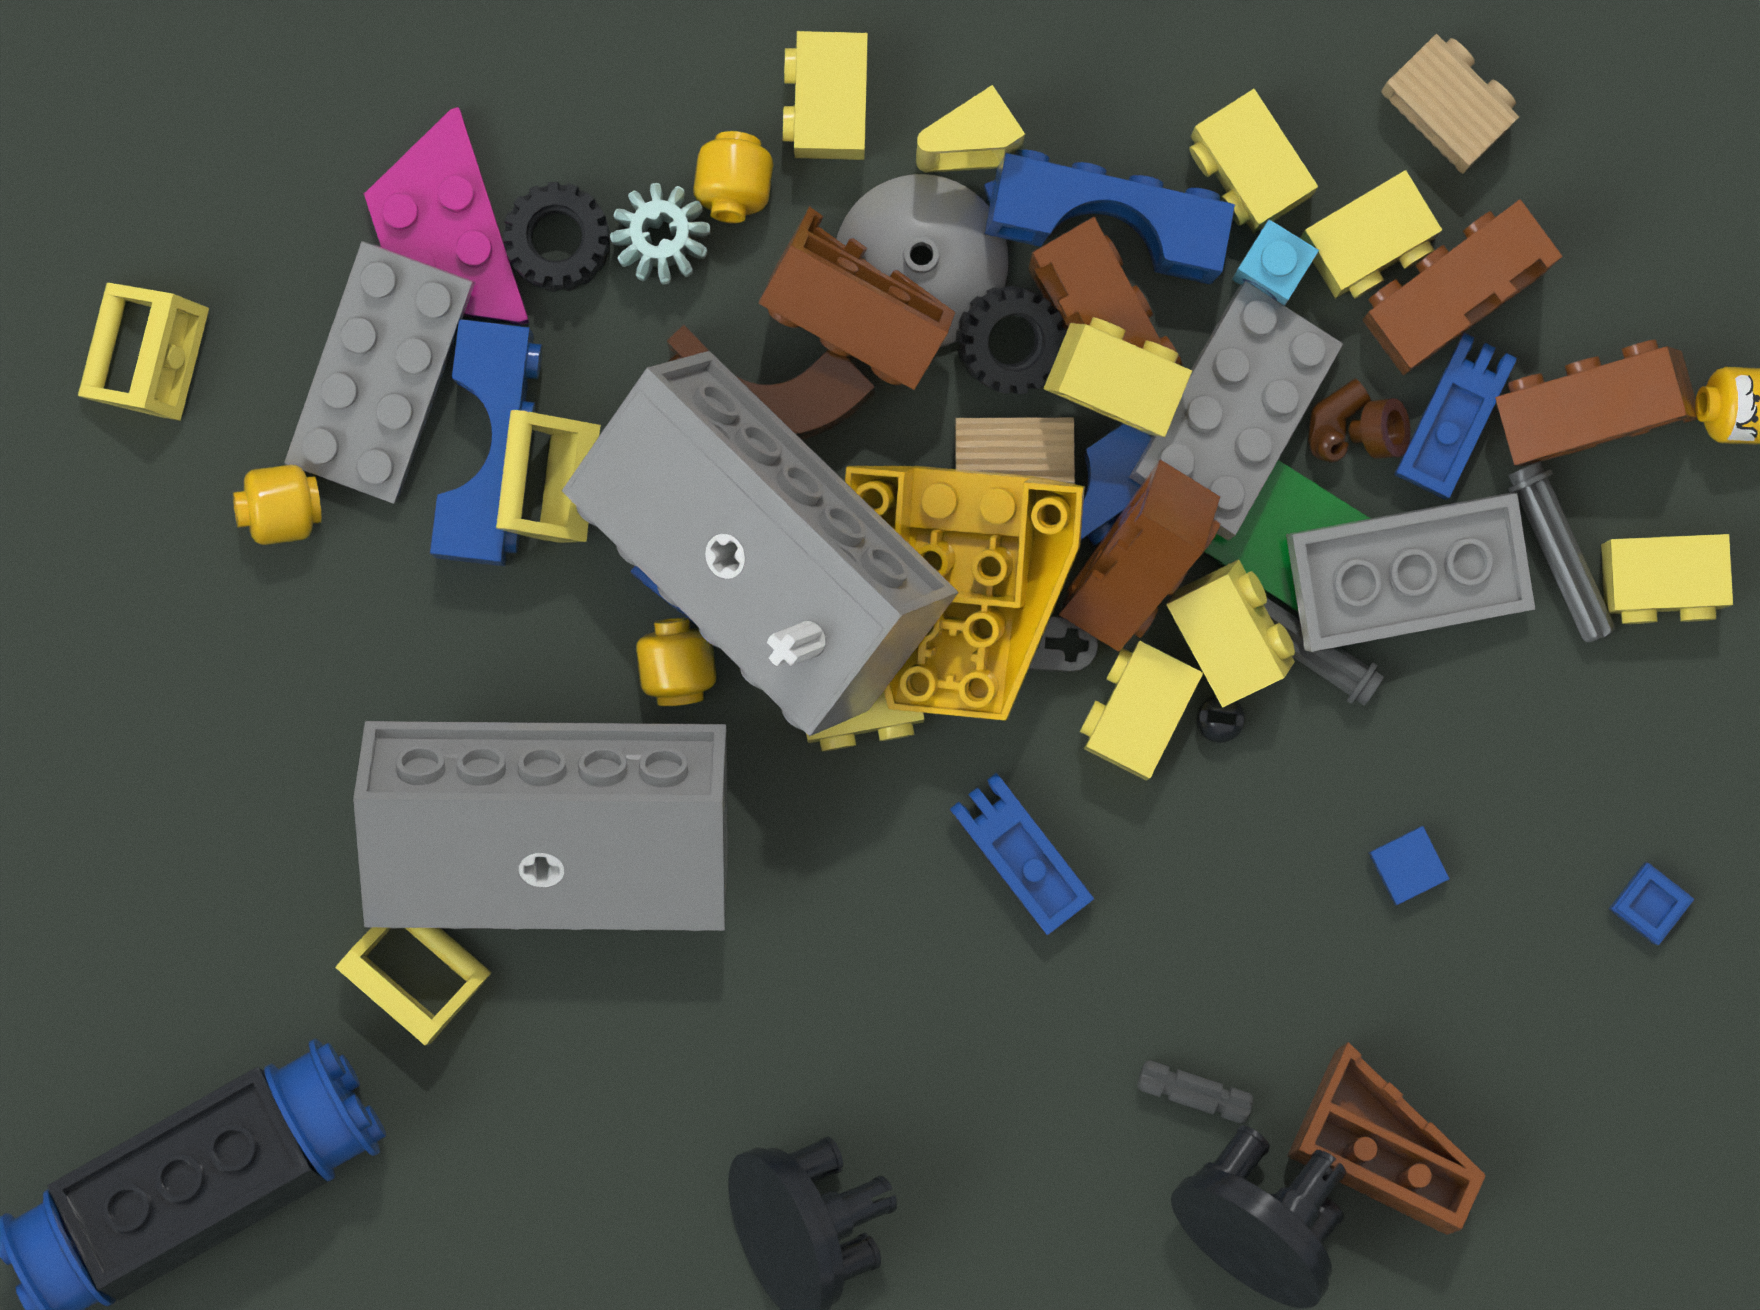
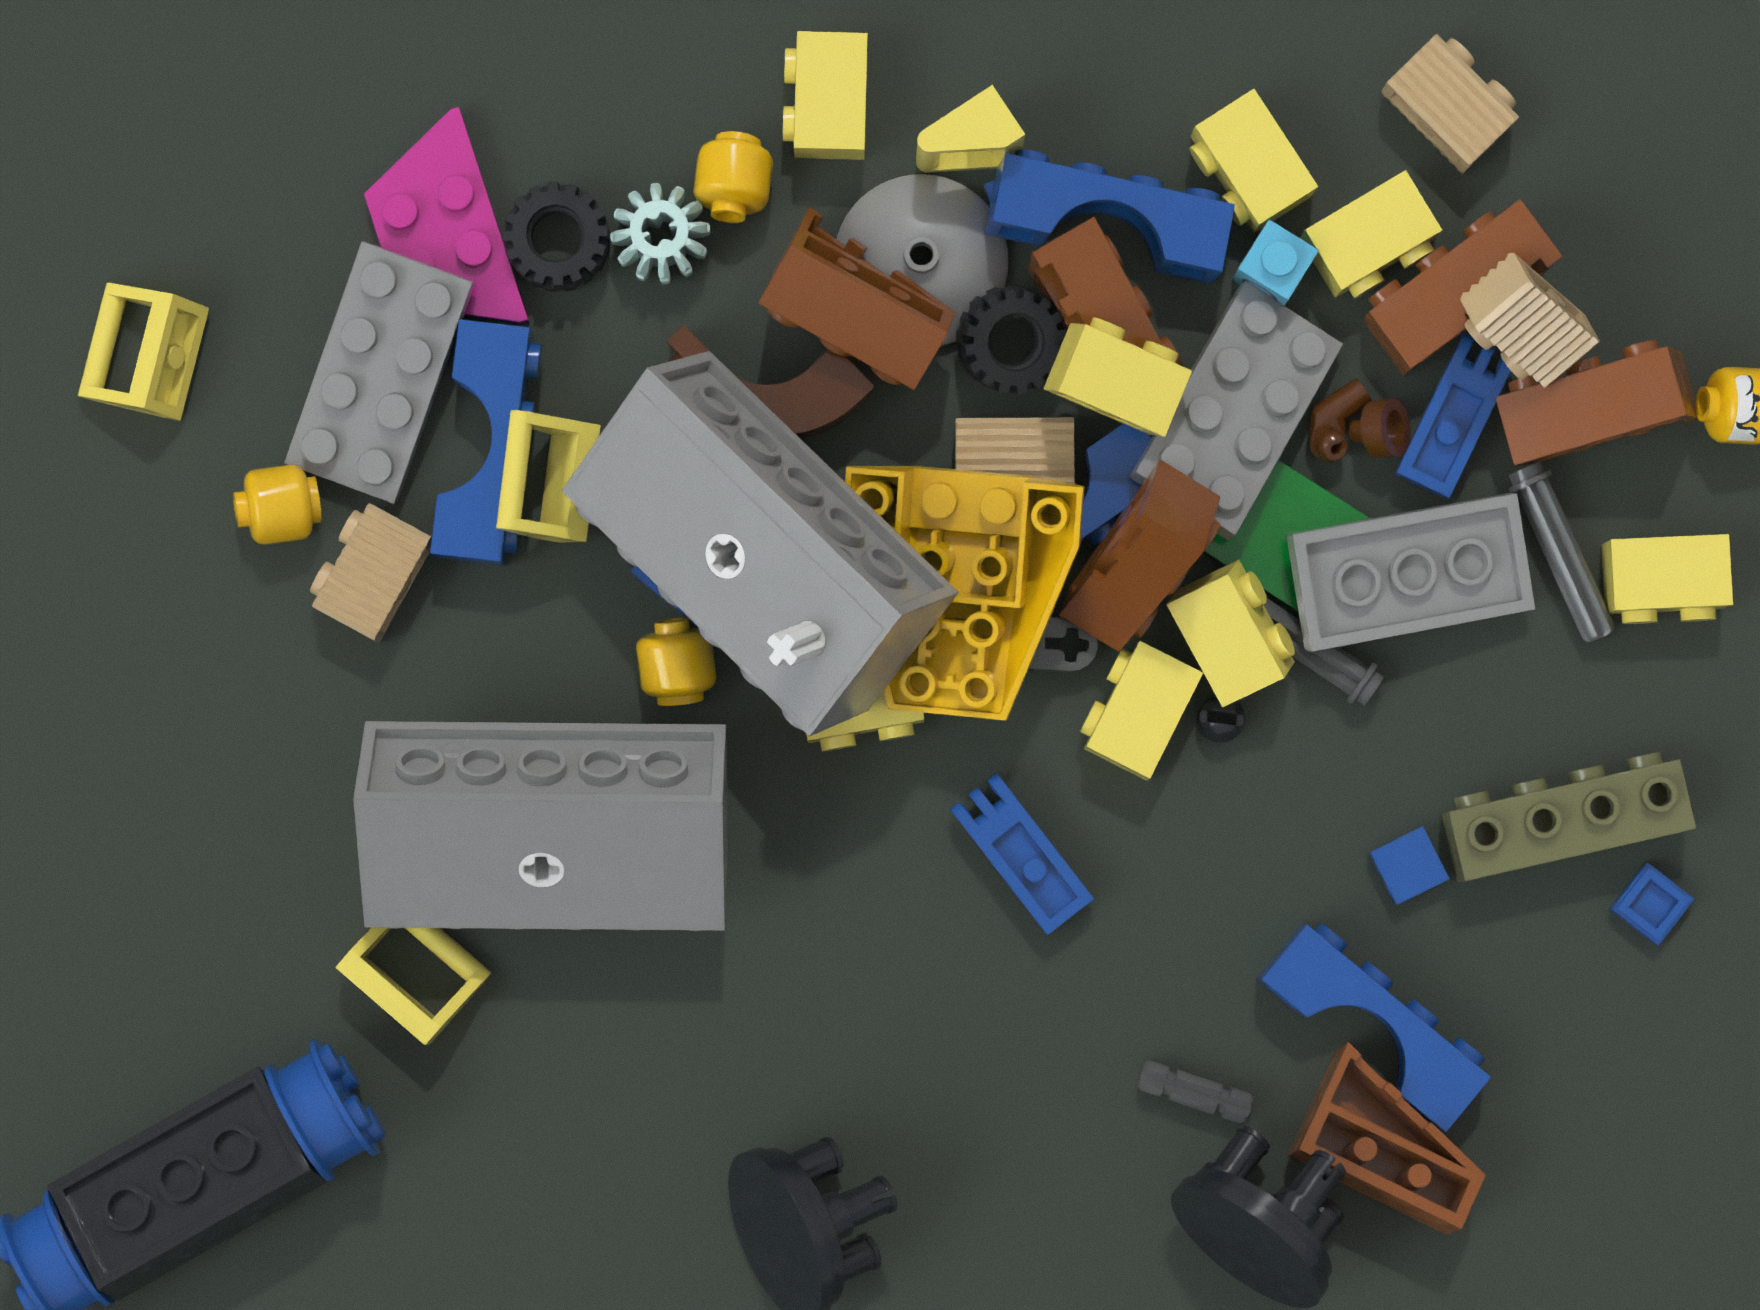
(371, 572): none -> tan brick
(1432, 1073): none -> blue arch
(1527, 321): none -> tan brick
(1568, 819): none -> olive brick

